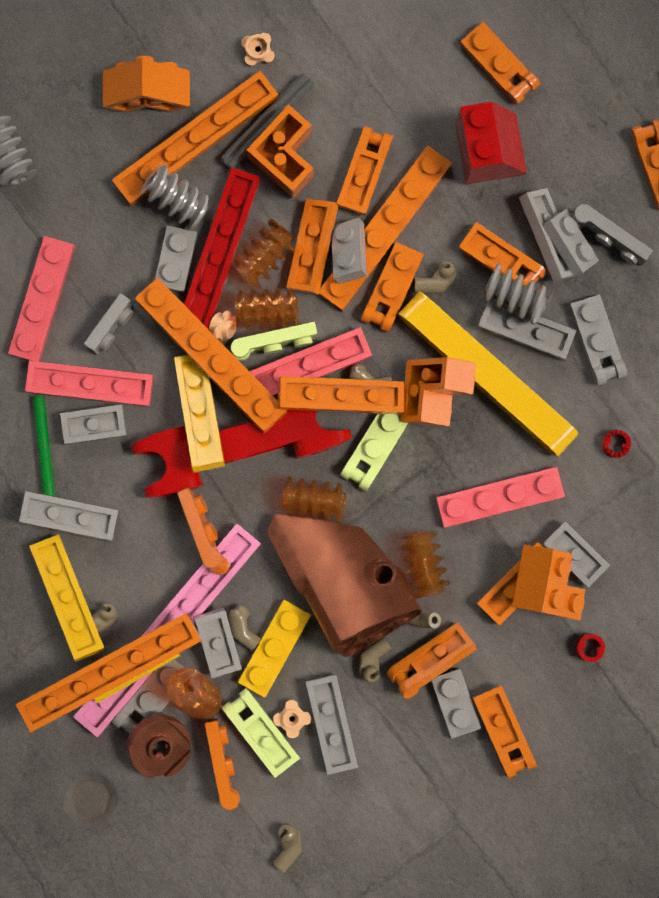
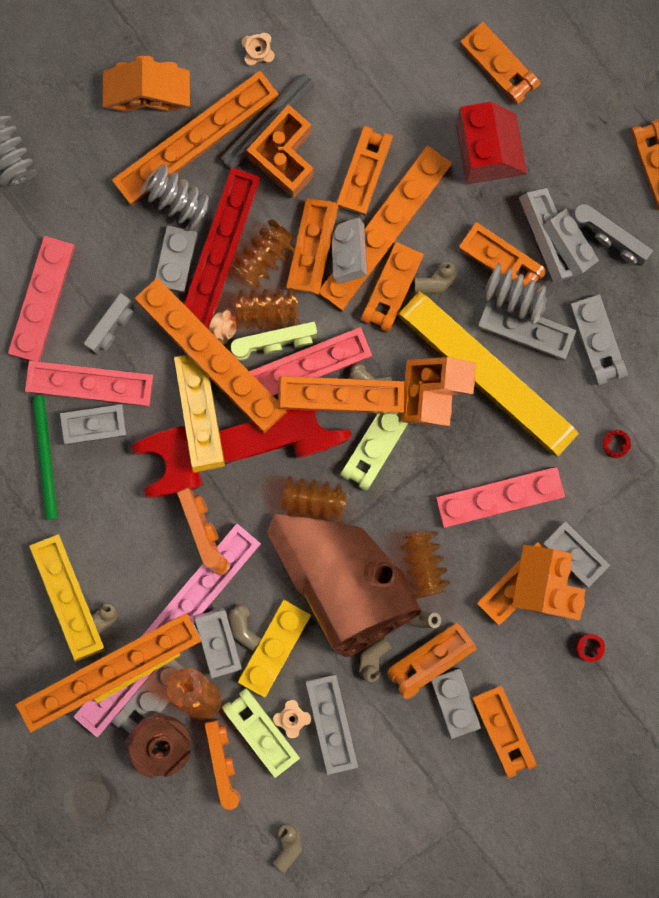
(68, 516): light grey plate -> none

